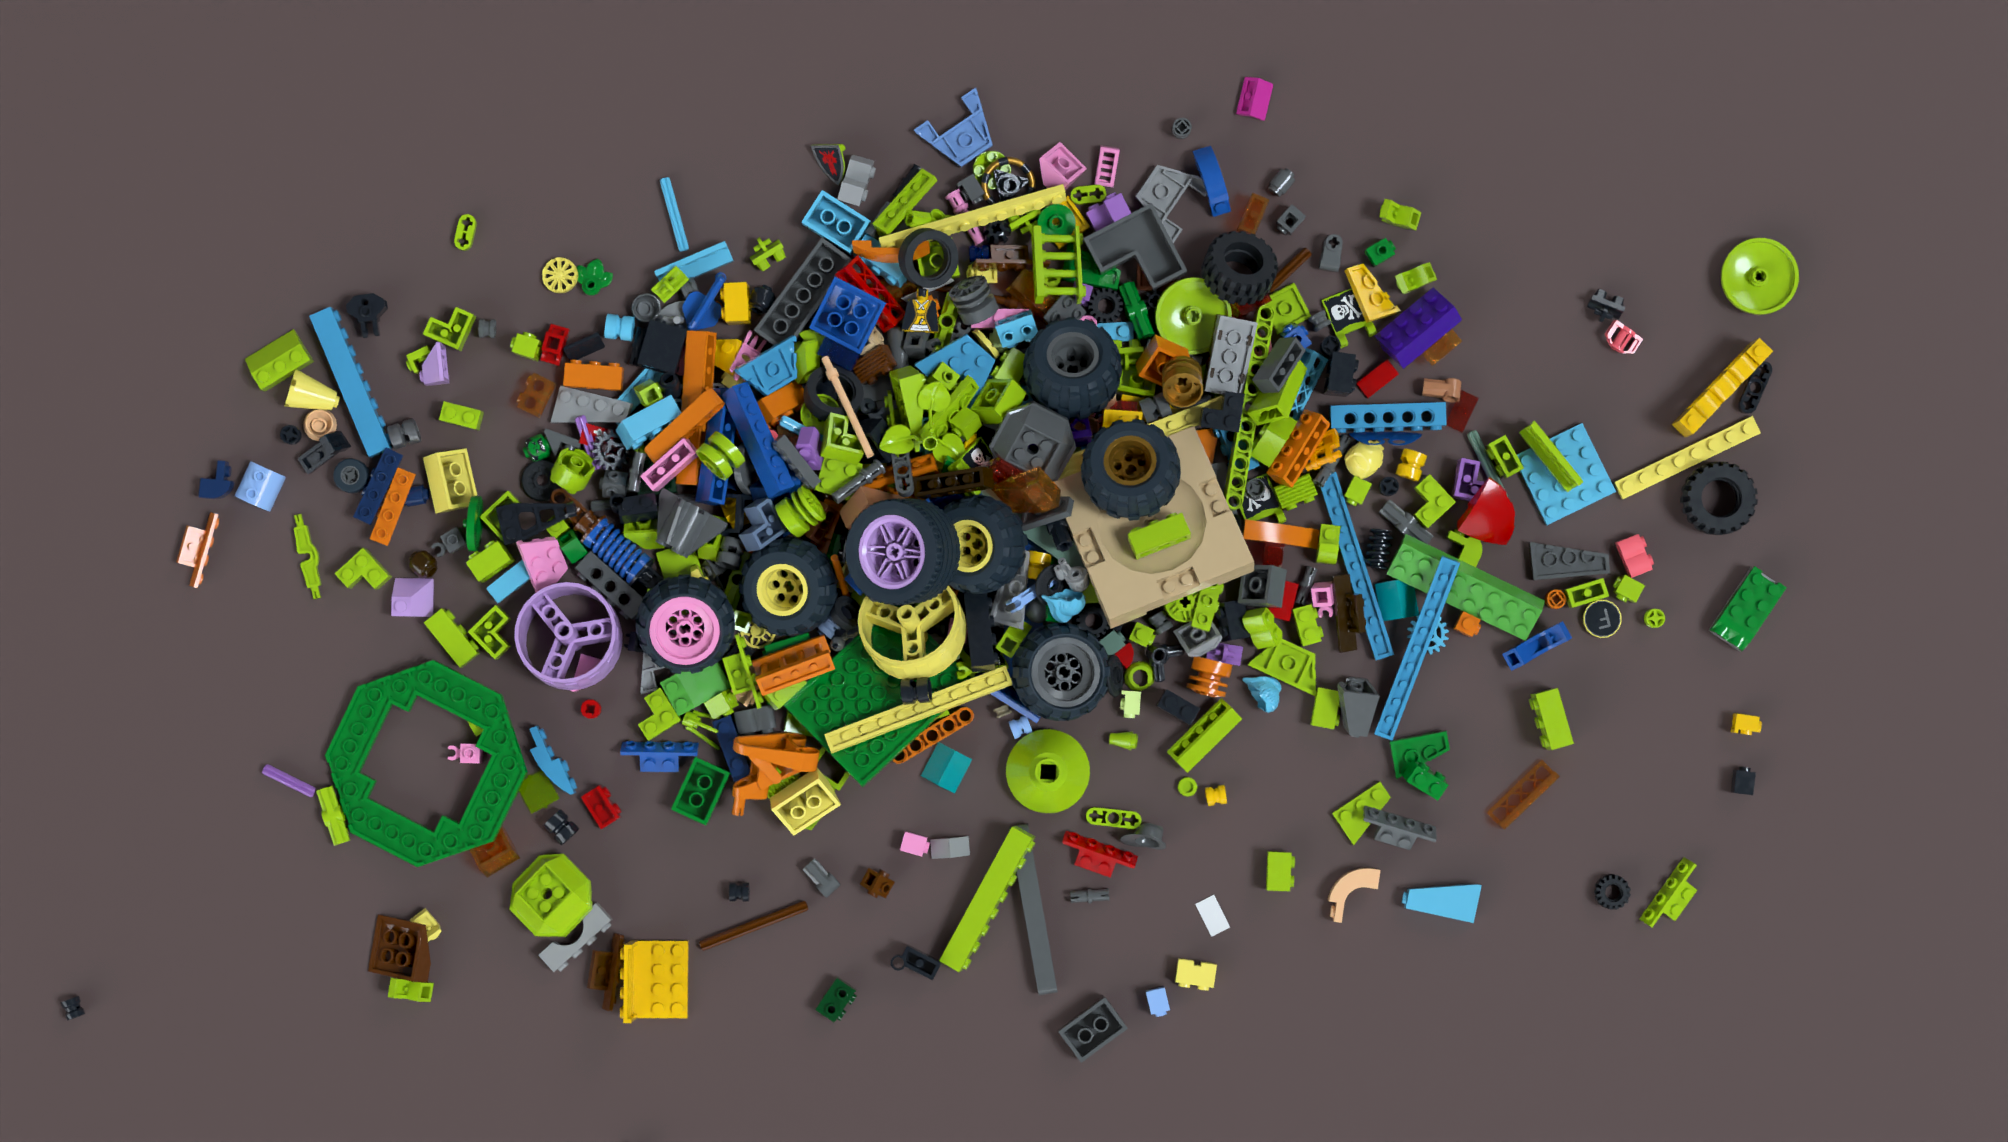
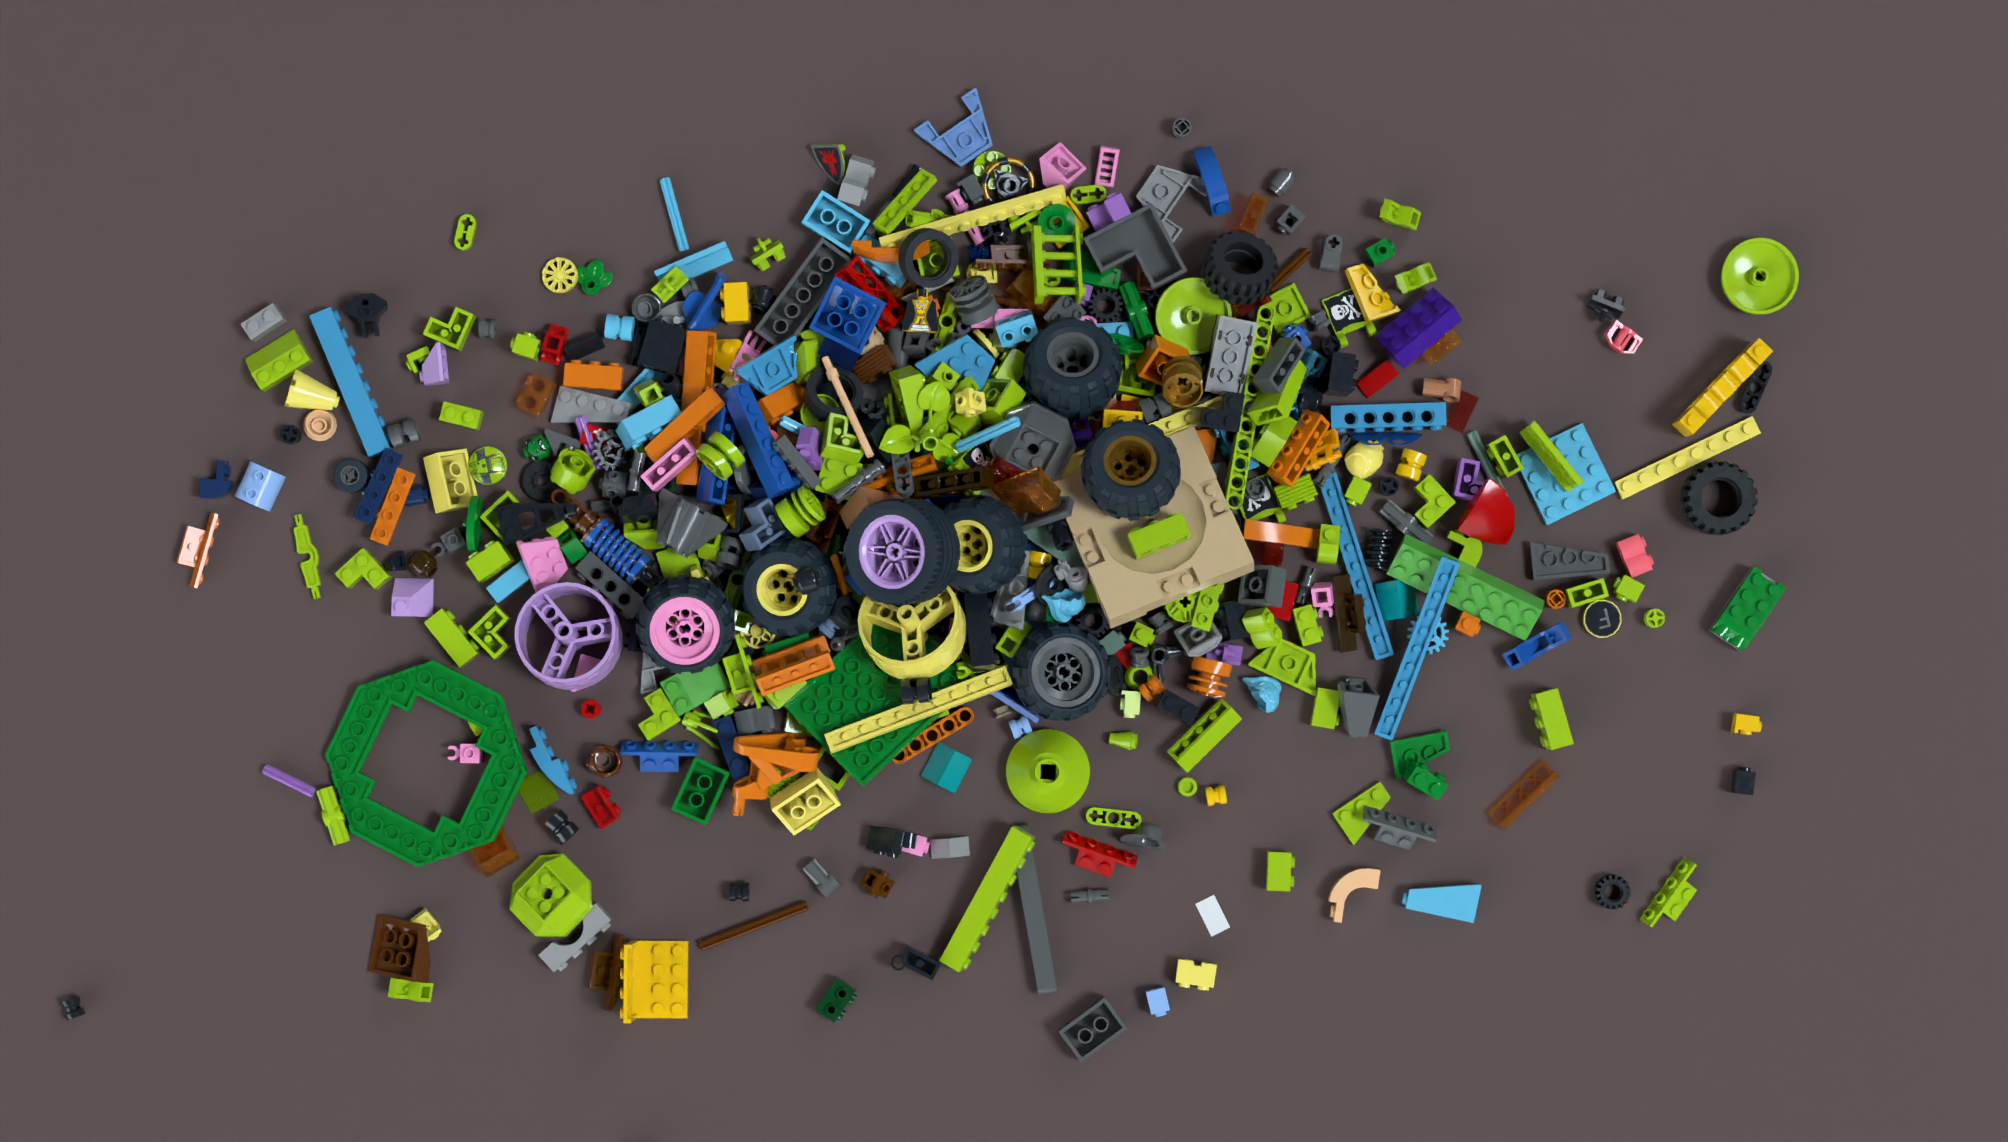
(263, 322): none -> light grey brick
(323, 451): black bracket -> none
(396, 562): none -> black tile
(487, 465): none -> lime dish
(604, 761): none -> reddish brown hair
(806, 580): none -> black head
(890, 840): none -> black hinge
(970, 402): none -> light yellow brick
(988, 433): none -> medium azure axle
(1127, 344): none -> green dish
(1139, 657): none -> dark grey wheel
(1151, 688): none -> orange wheel
(1254, 98): dark pink panel -> none
(1311, 394): none -> black plate

